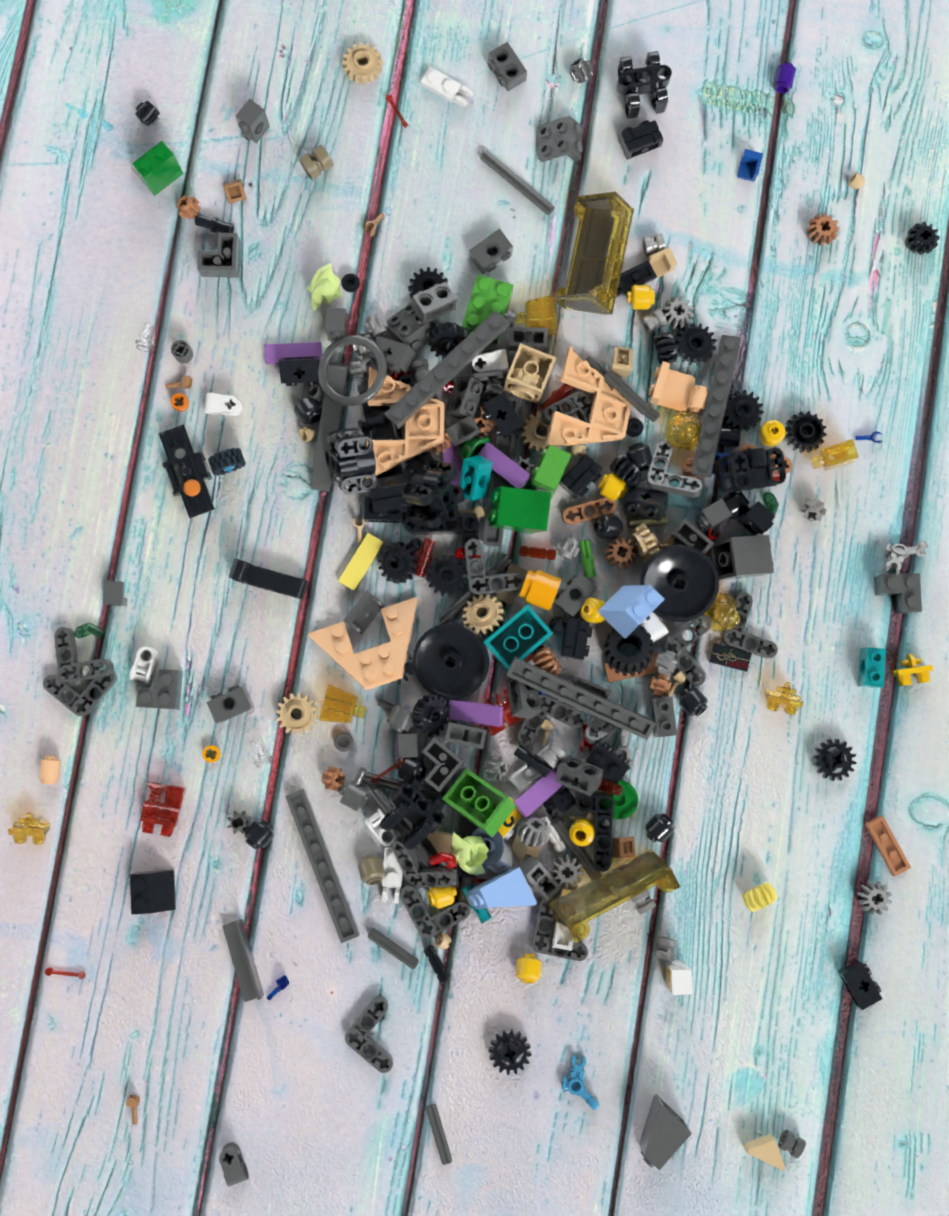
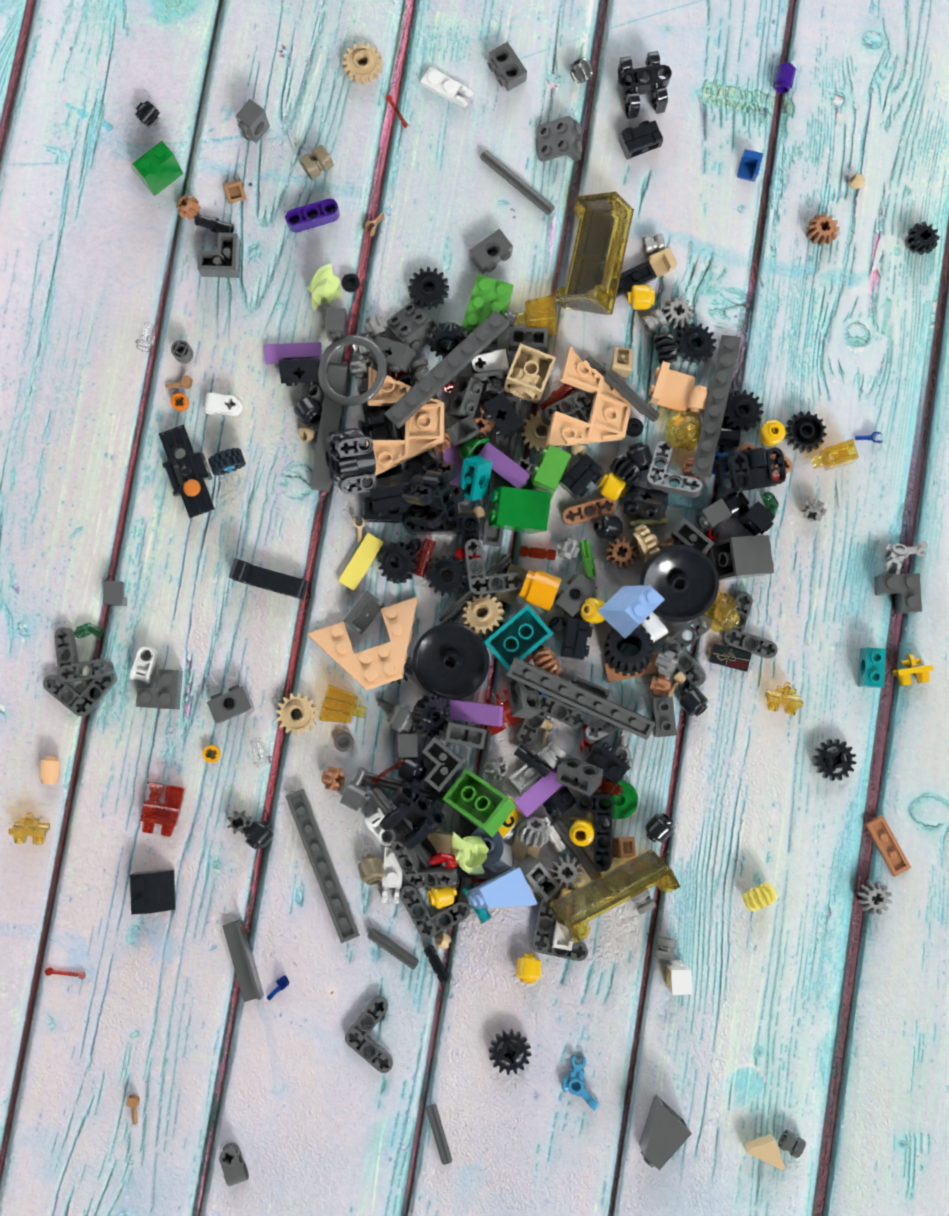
(319, 208): none -> dark purple beam
(436, 305): dark grey brick -> none
(851, 977): black brick -> none

